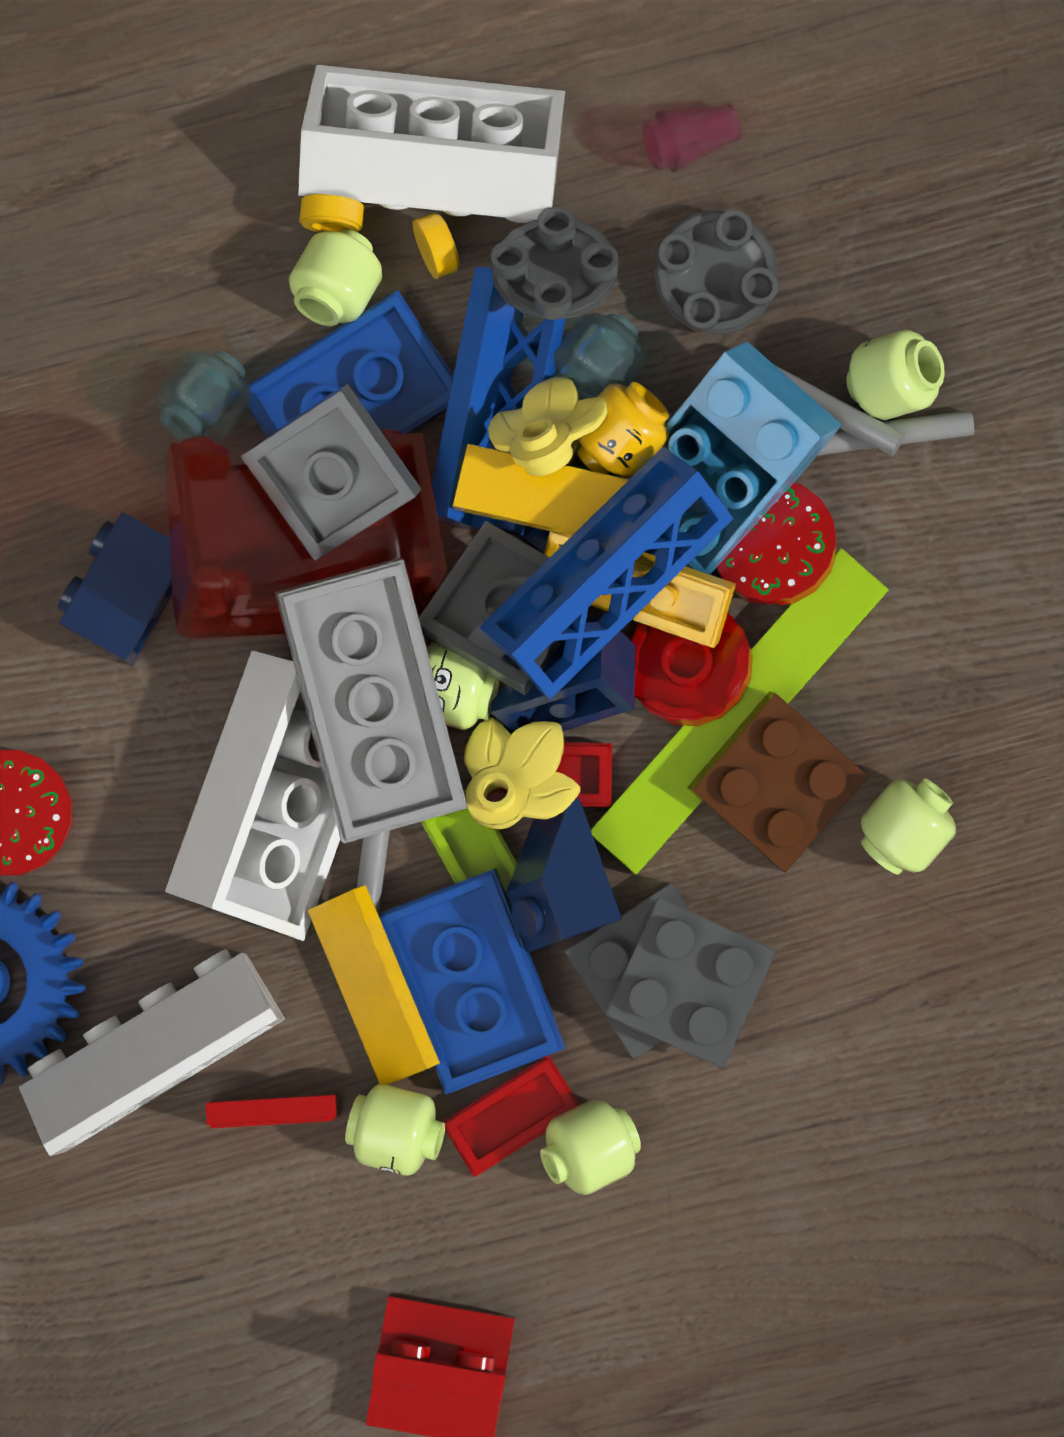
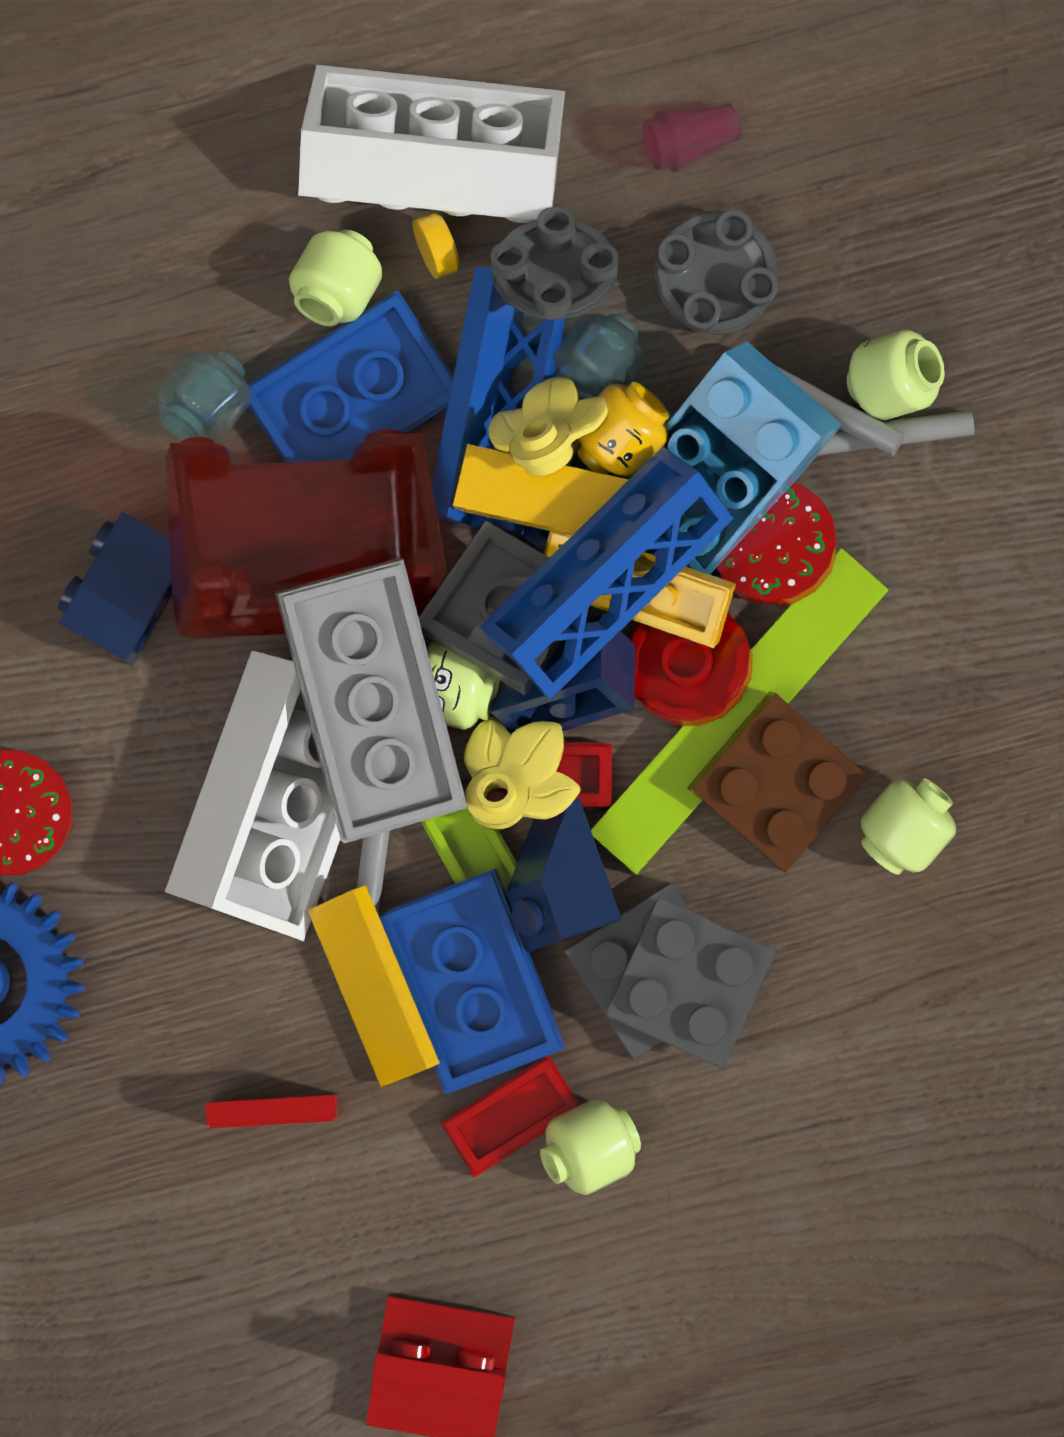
(149, 1053): white slope -> none
(330, 213): yellow tile -> none
(331, 472): dark grey plate -> none
(394, 1129): yellowish green head -> none

